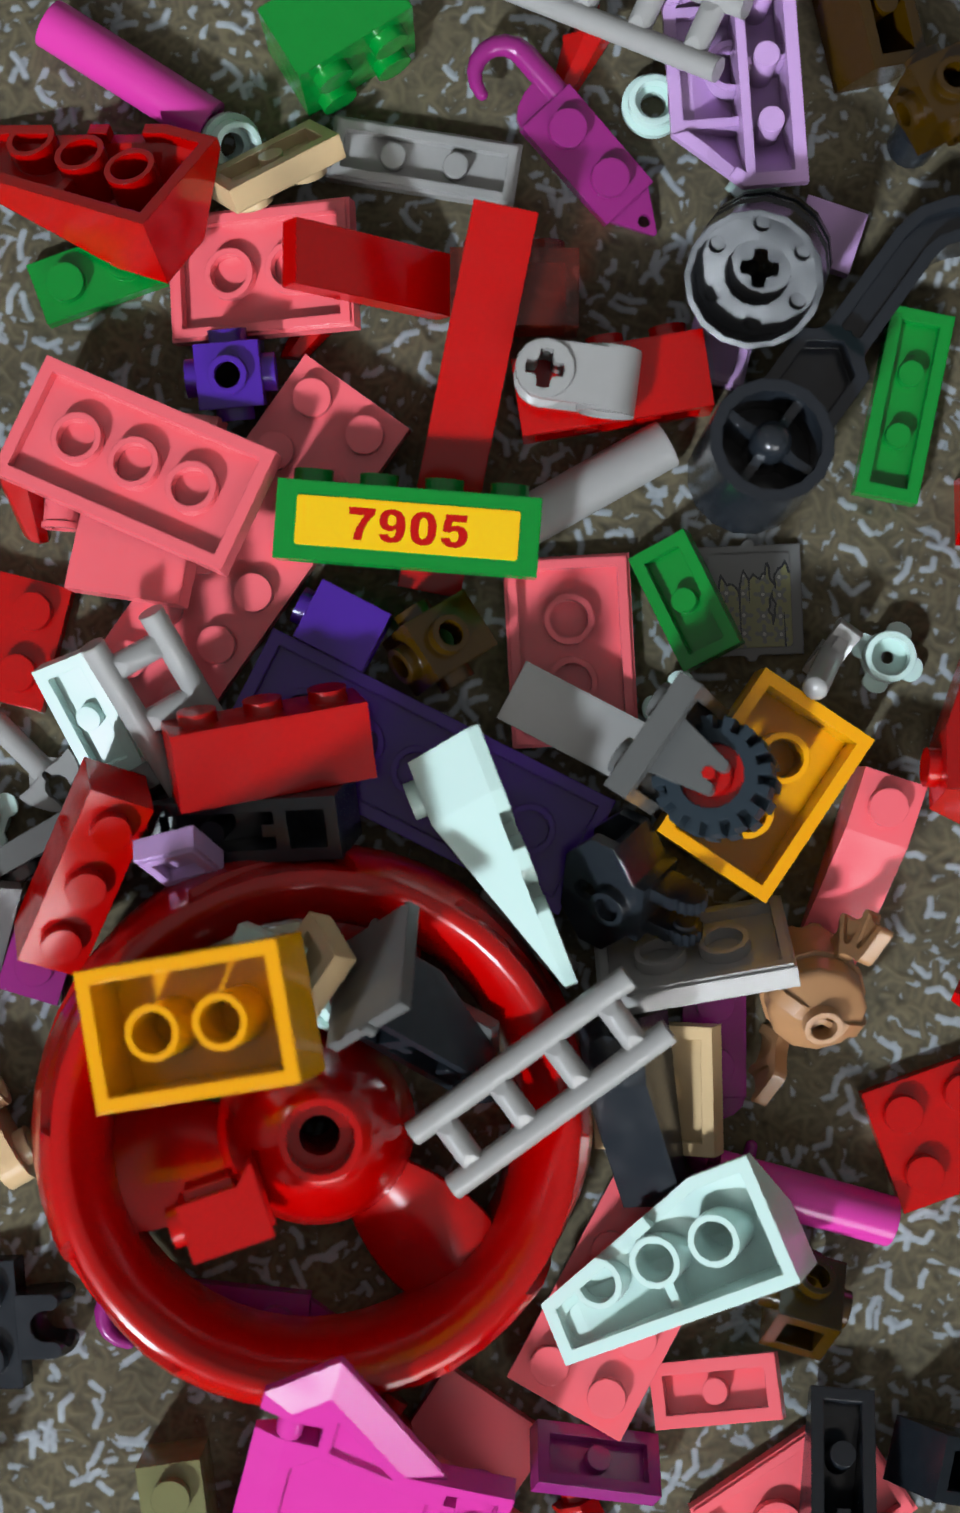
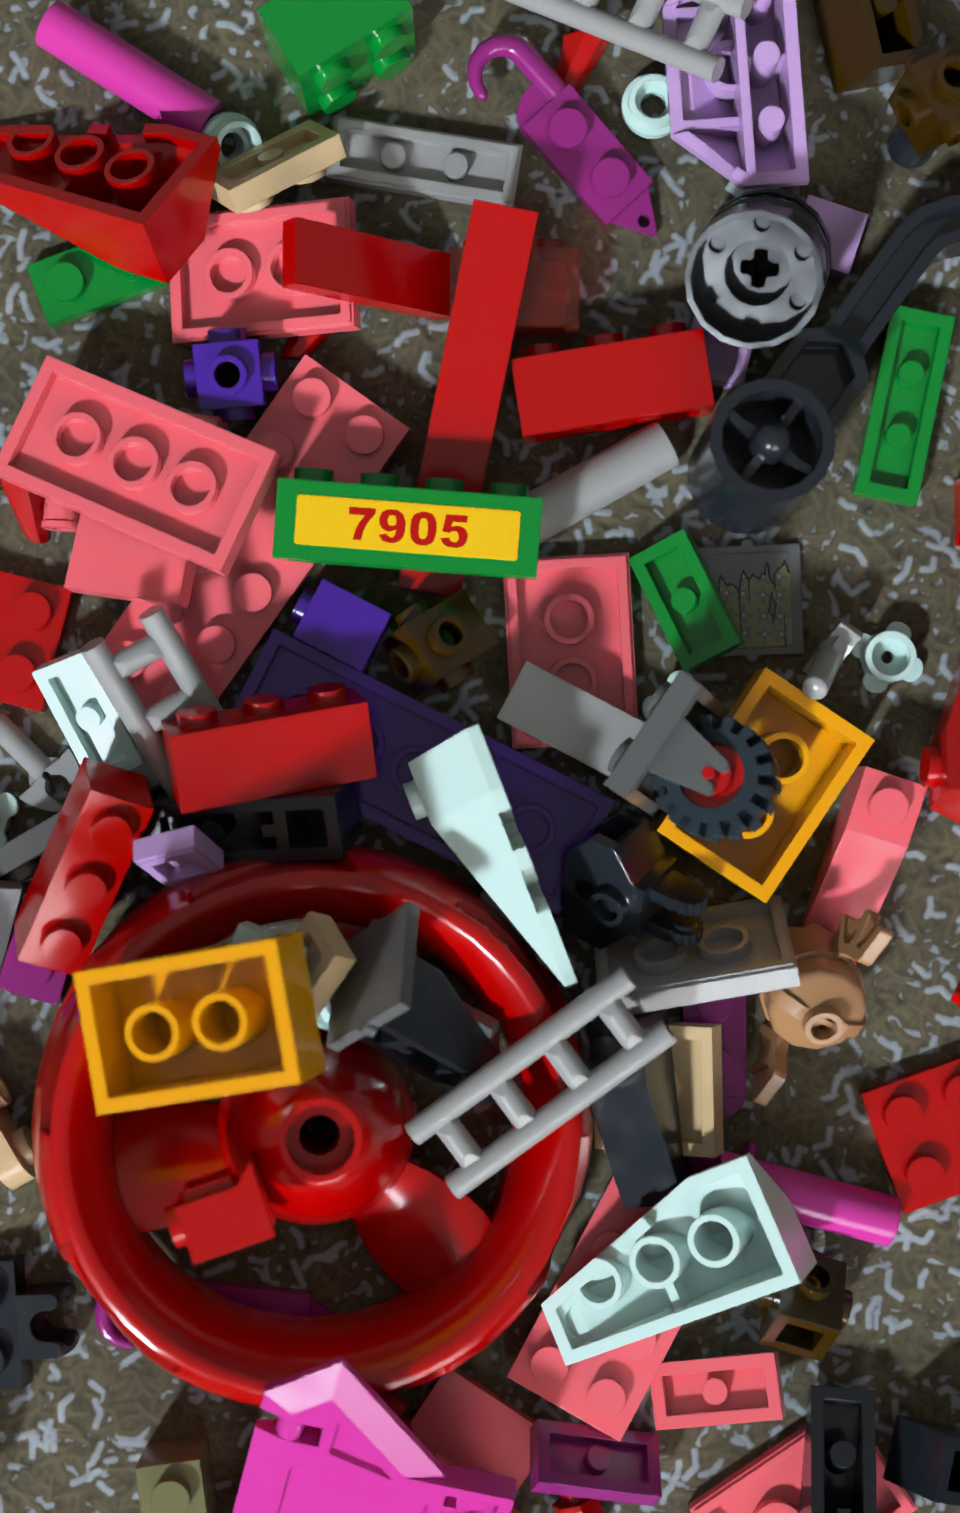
(594, 377): light grey piece -> none

